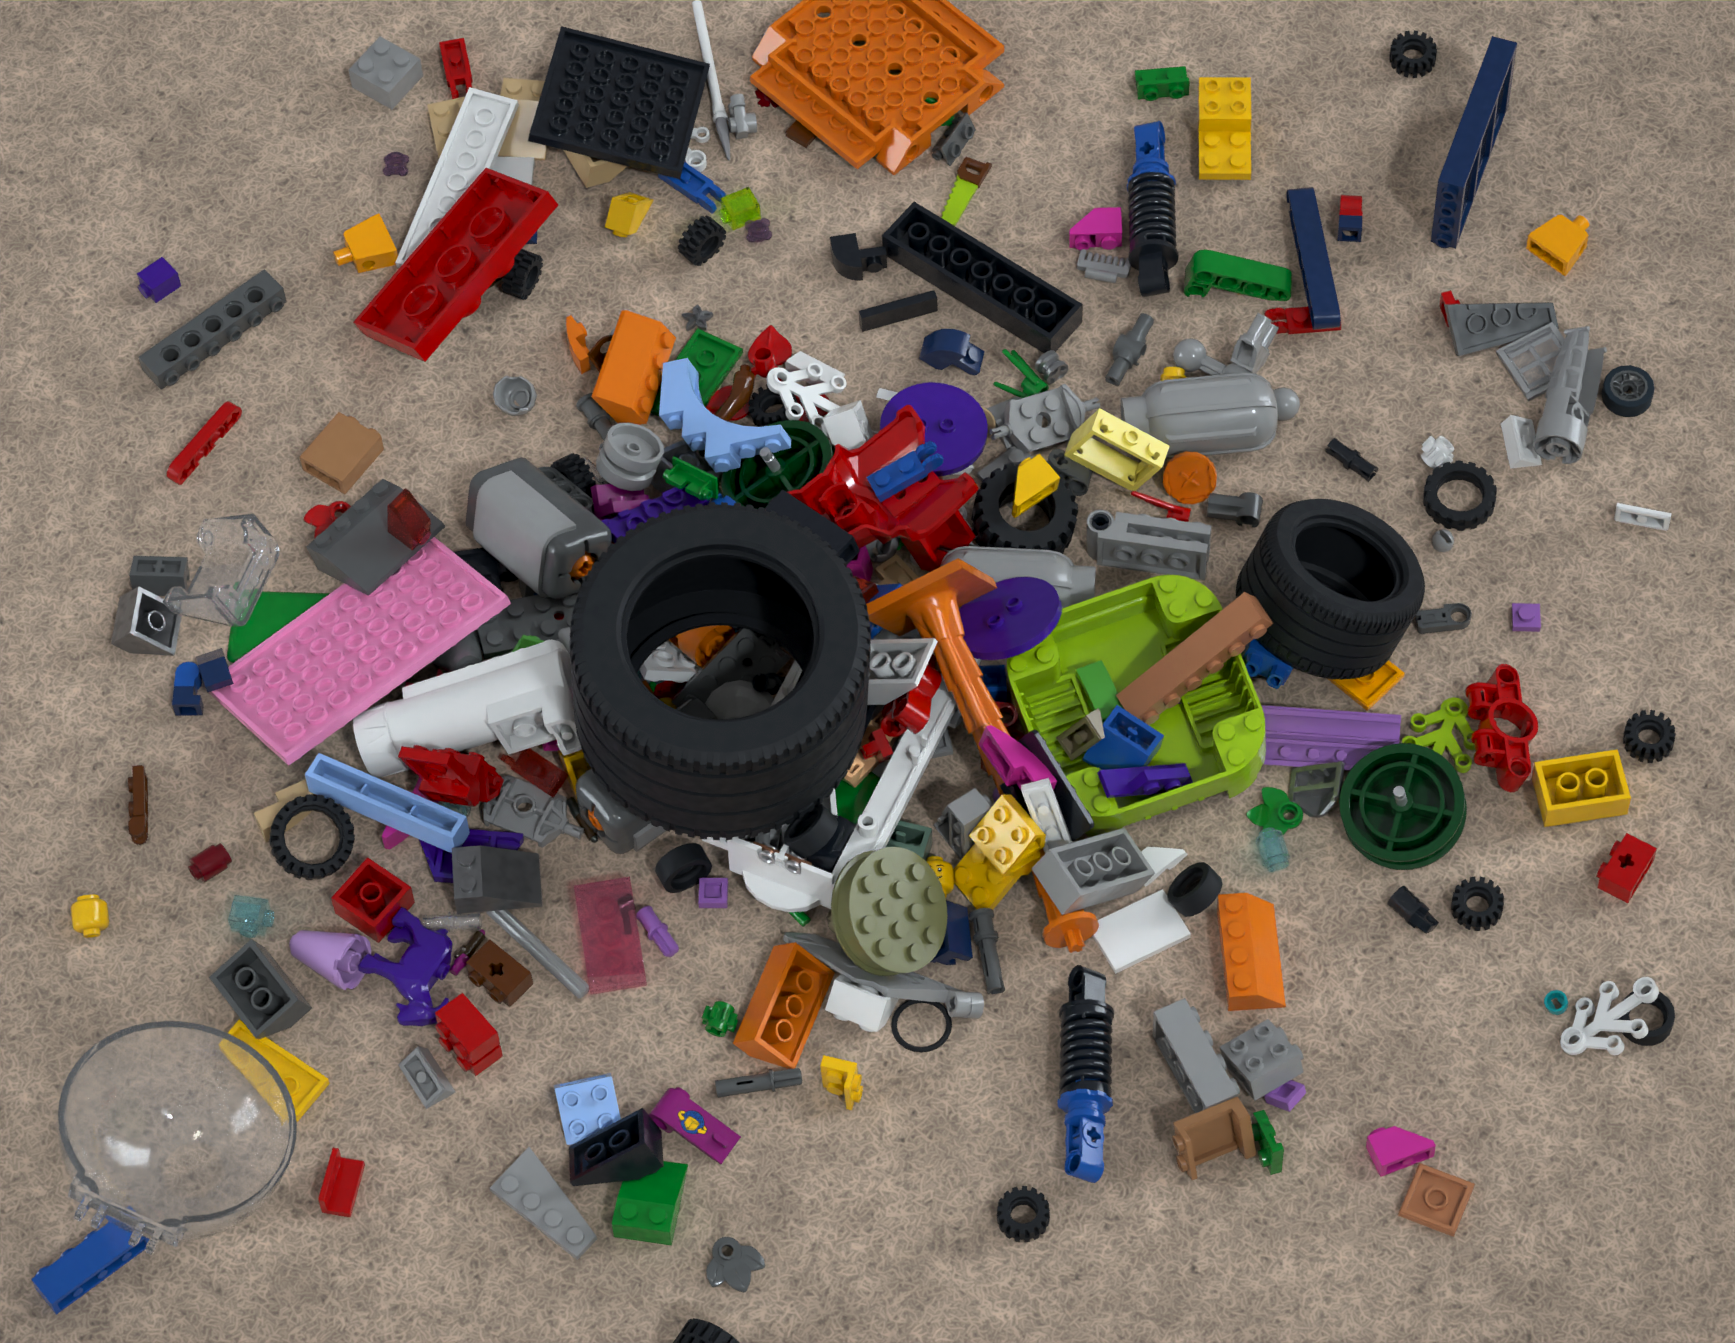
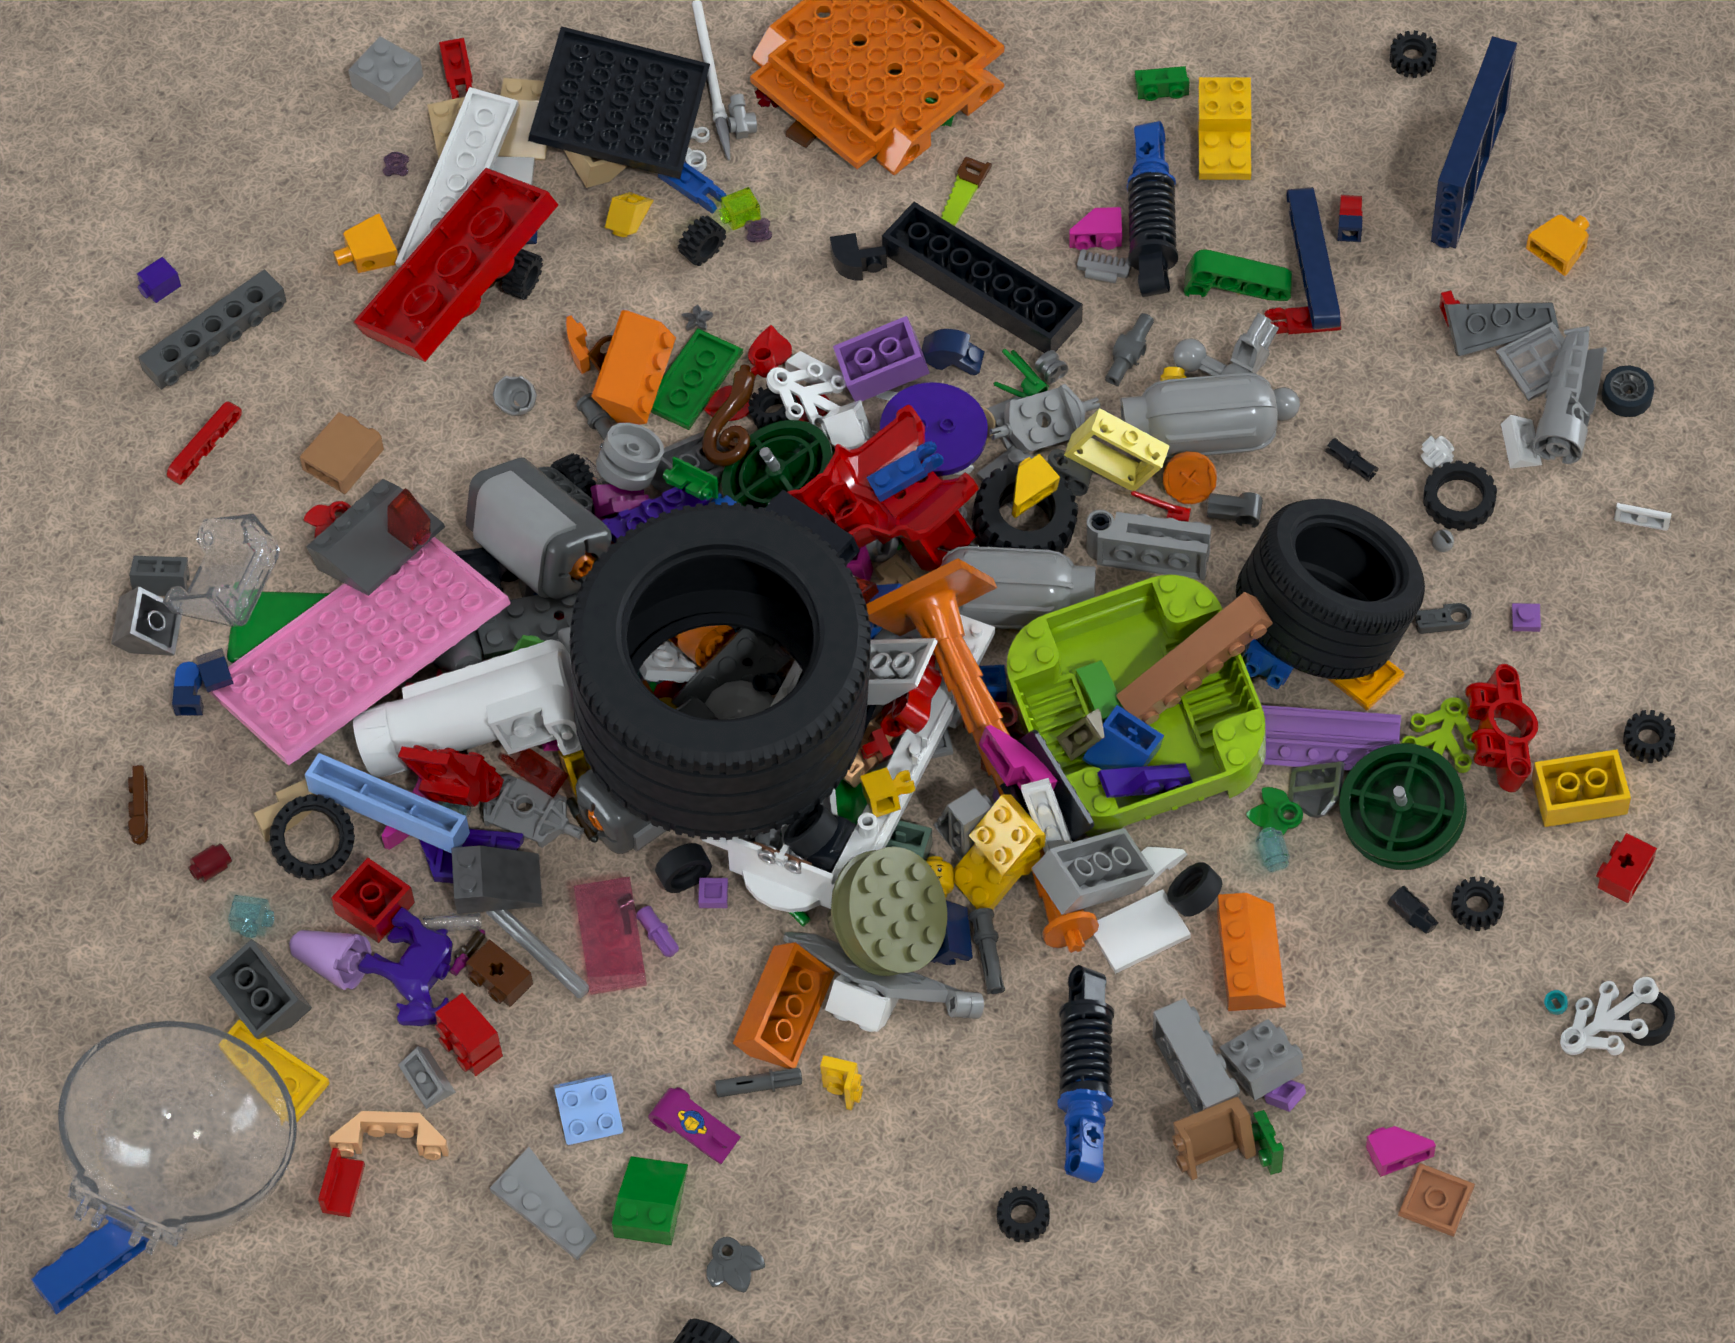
(89, 915): yellow head -> none
(377, 1123): none -> light nougat slope
(618, 1152): black slope -> none
(719, 1018): green gear -> none
(722, 440): light blue arch -> none
(881, 359): none -> medium lavender brick
(883, 792): none -> yellow brick
(898, 311): black tile -> none
(899, 1010): black tyre -> none
(957, 136): dark grey hinge -> none
(1010, 618): dark purple plate -> none

